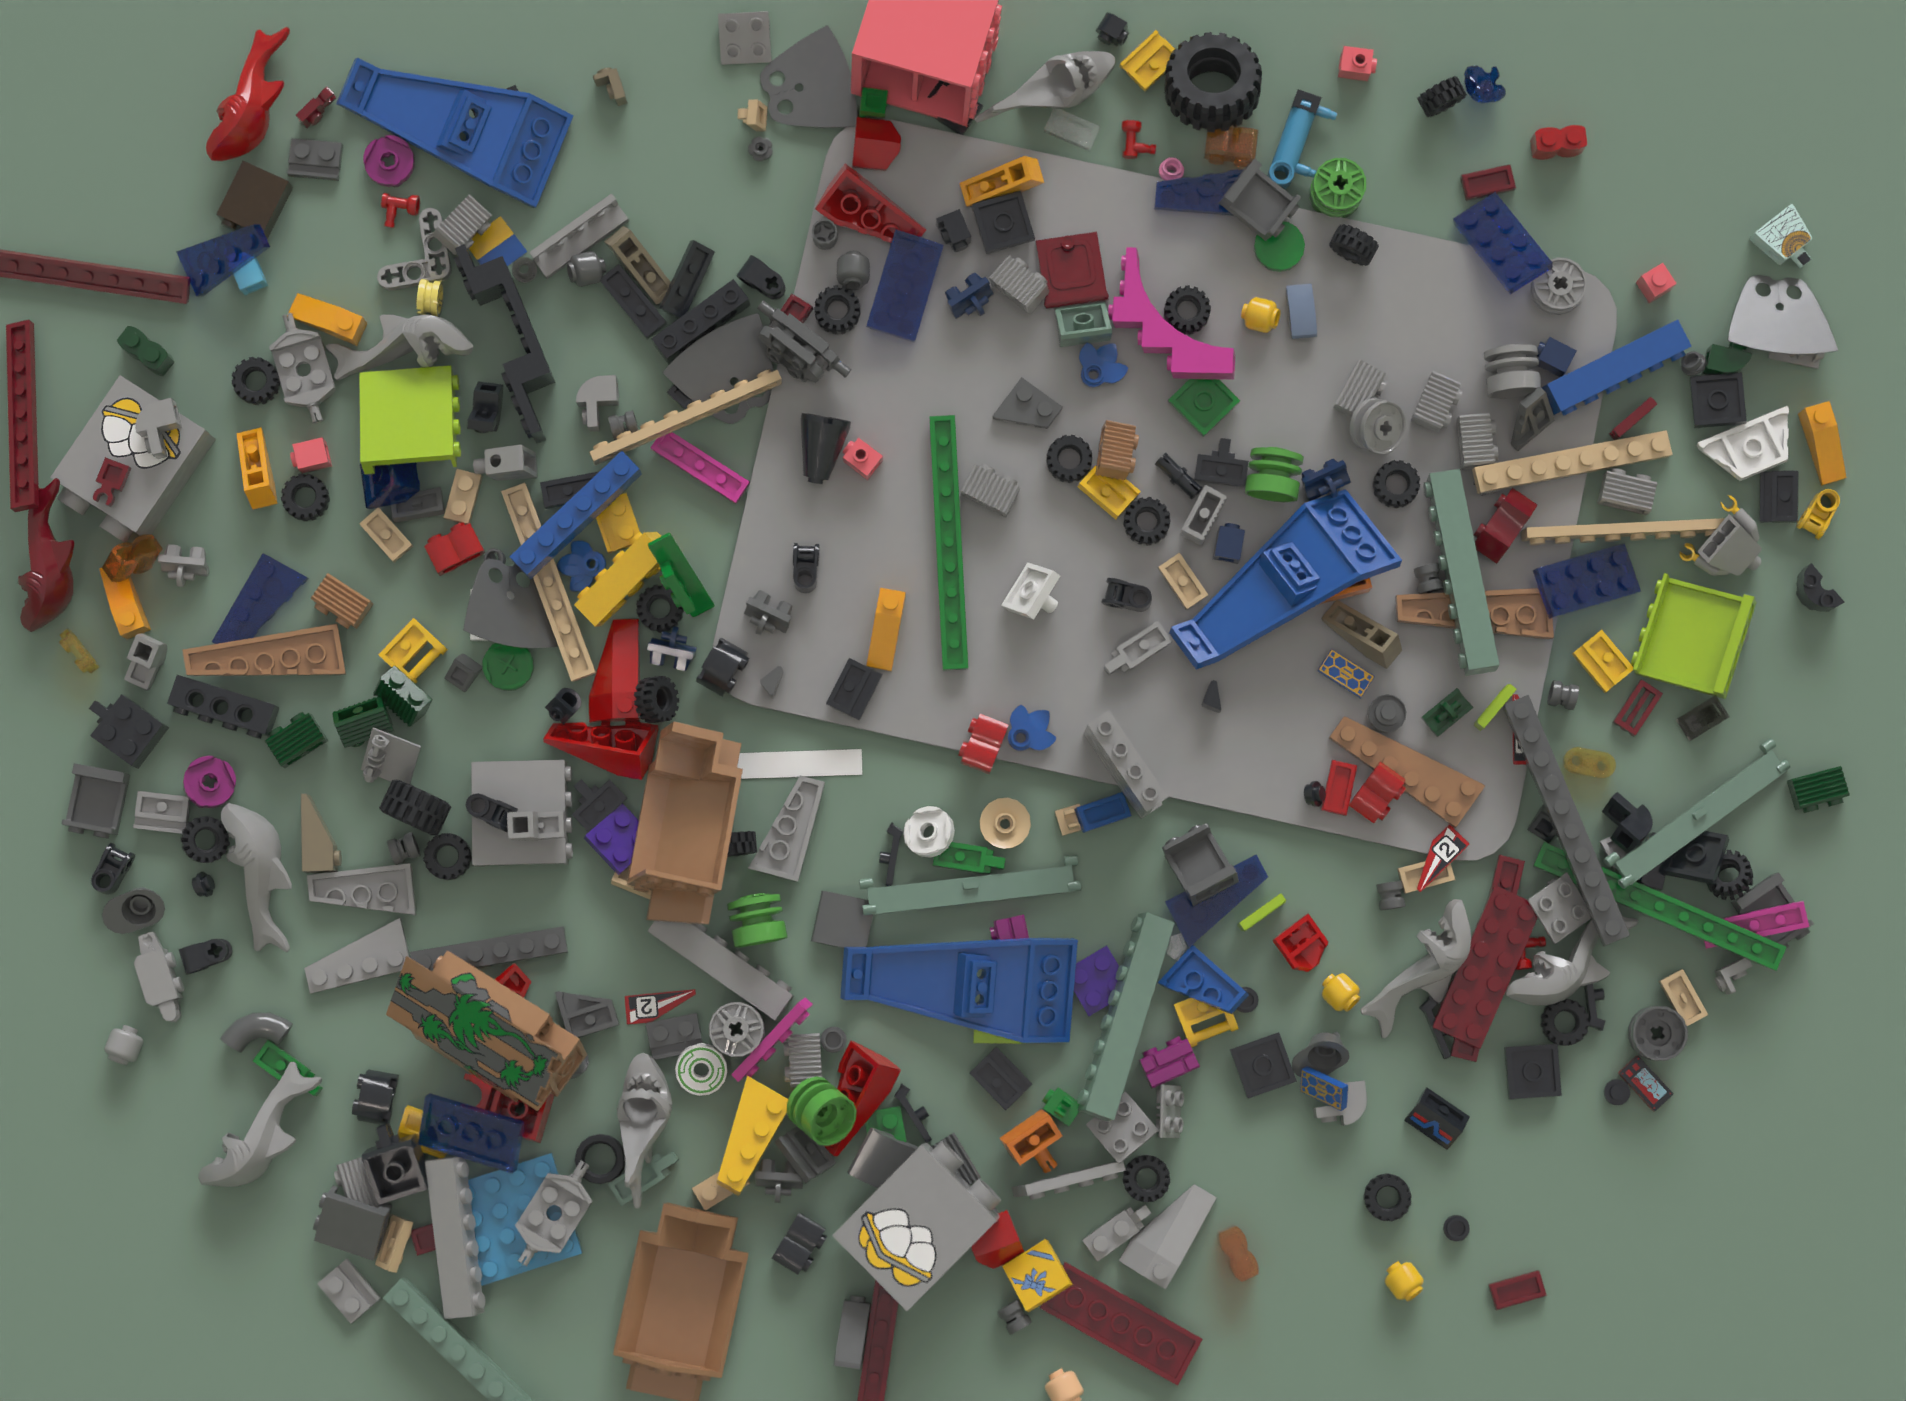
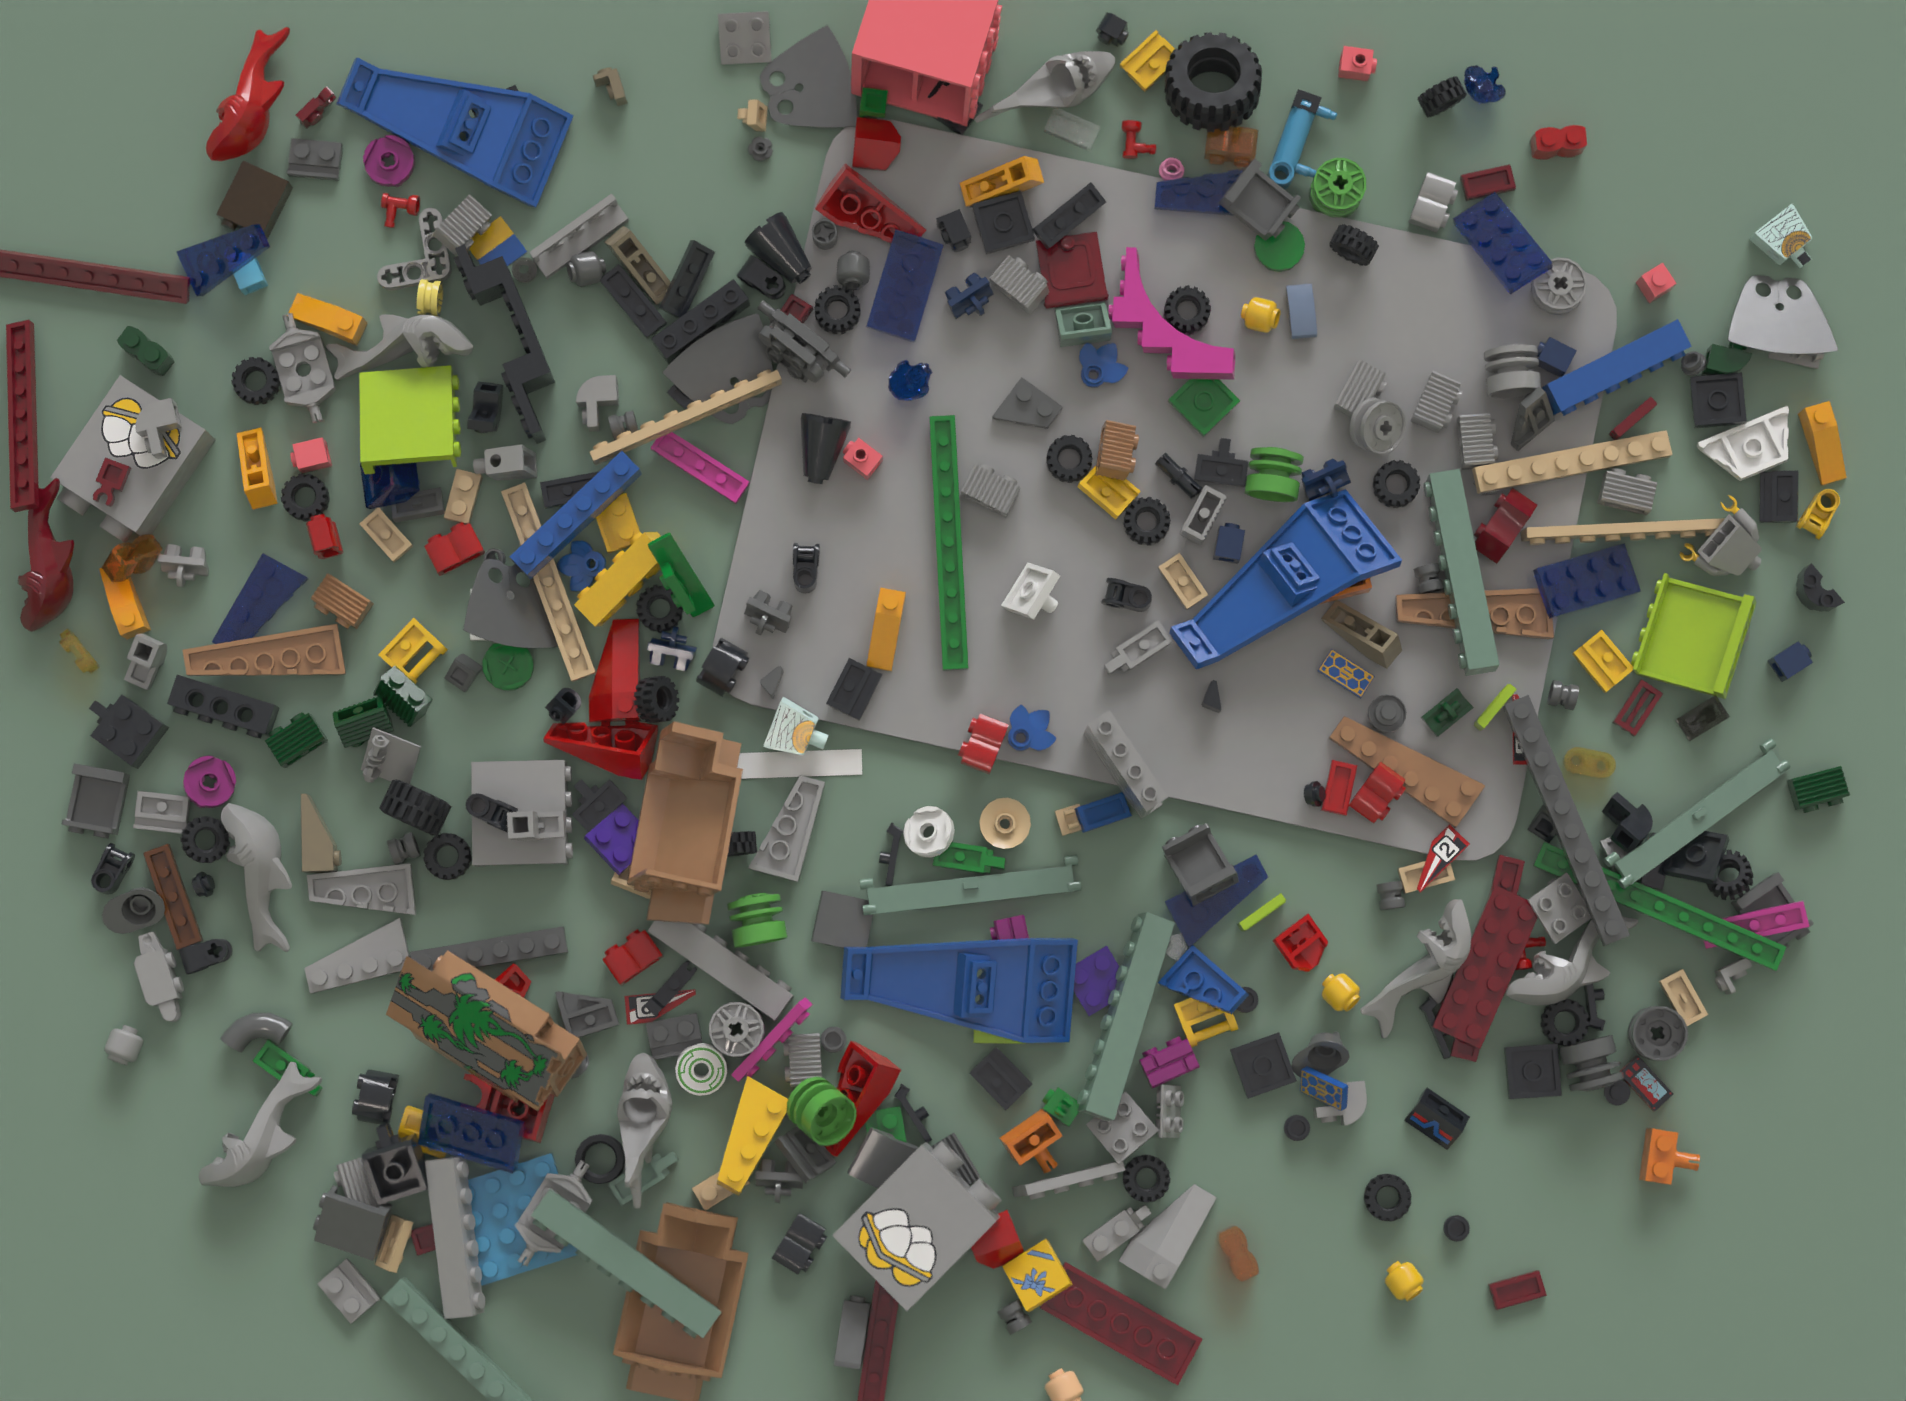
(173, 893): none -> reddish brown plate
(324, 537): none -> red brick
(625, 1263): none -> sand green brick
(632, 957): none -> red brick
(670, 989): none -> black piece
(780, 248): none -> black cone
(794, 729): none -> light aqua torso
(909, 381): none -> clear blue hair
(1069, 215): none -> black plate
(1296, 1127): none -> black plate
(1432, 202): none -> light grey brick
(1591, 1063): none -> dark grey wheel
(1662, 1157): none -> orange brick
(1791, 661): none -> dark blue brick

